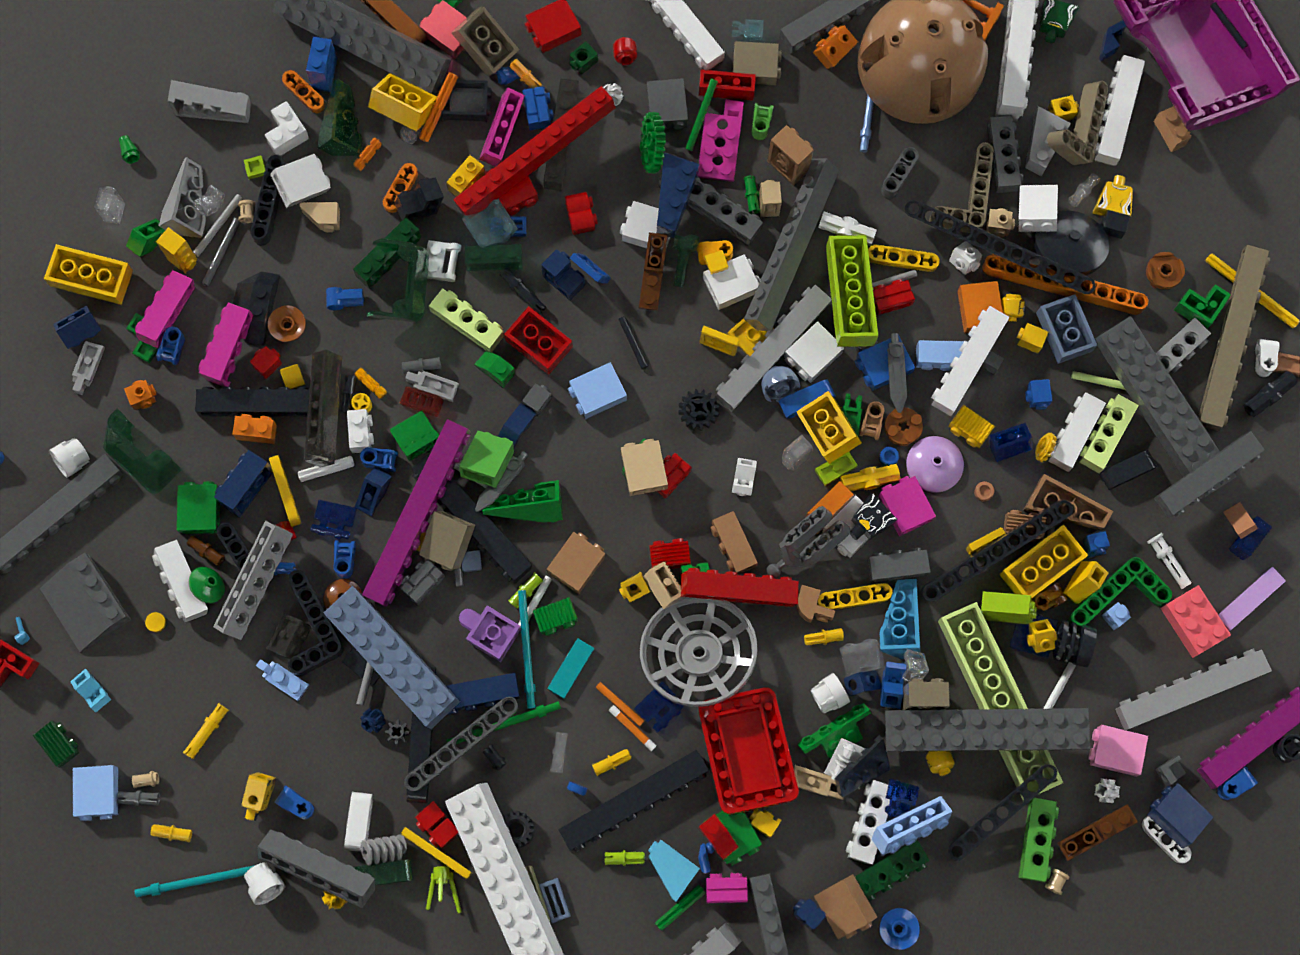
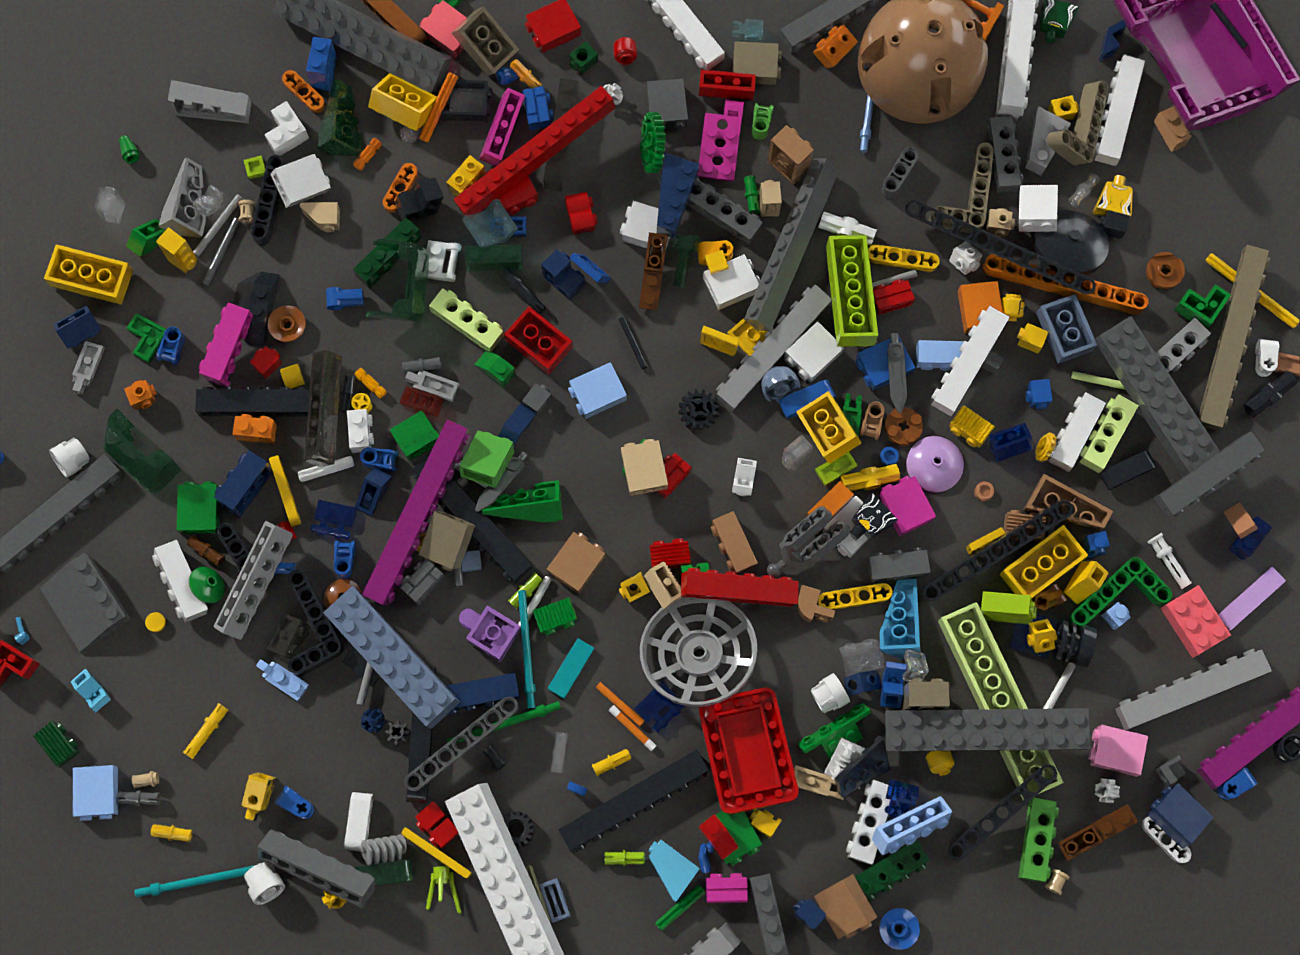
(165, 308): dark pink brick -> none
(701, 115): green bar -> none
(824, 637): yellow axle -> none

